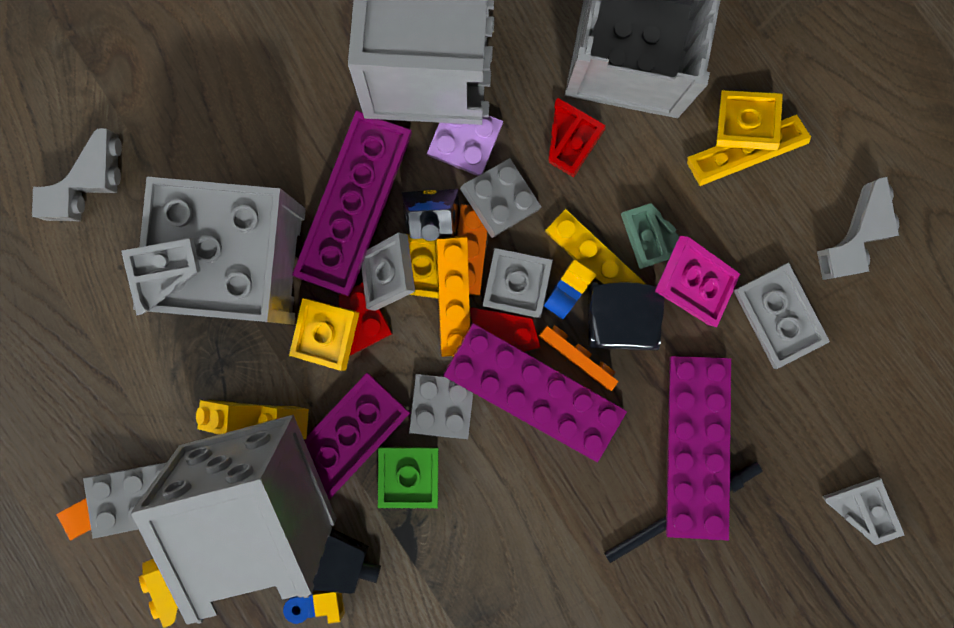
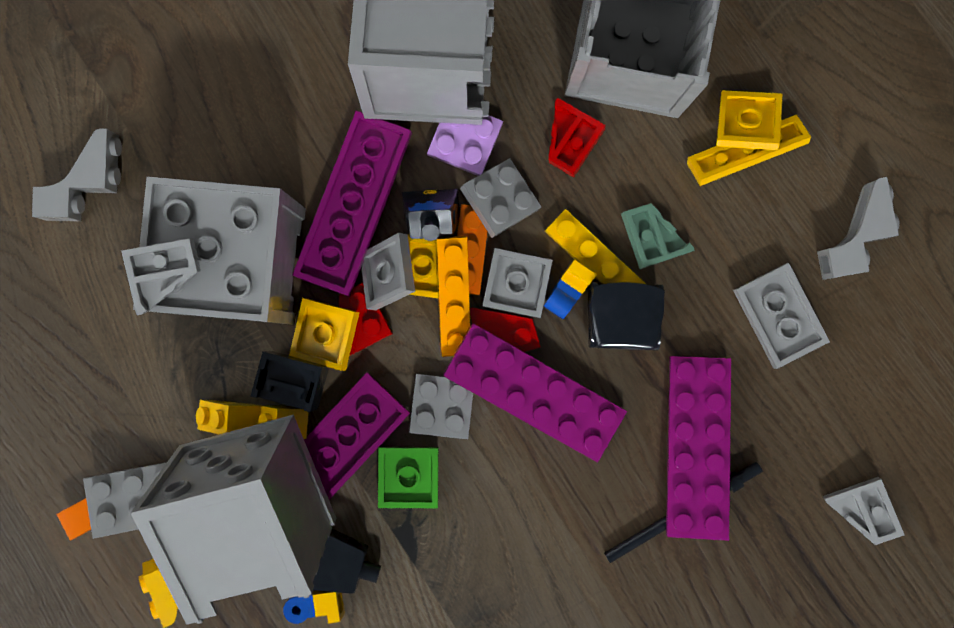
(289, 380): none -> black piece
(579, 356): orange plate -> none
(697, 281): dark pink plate -> none

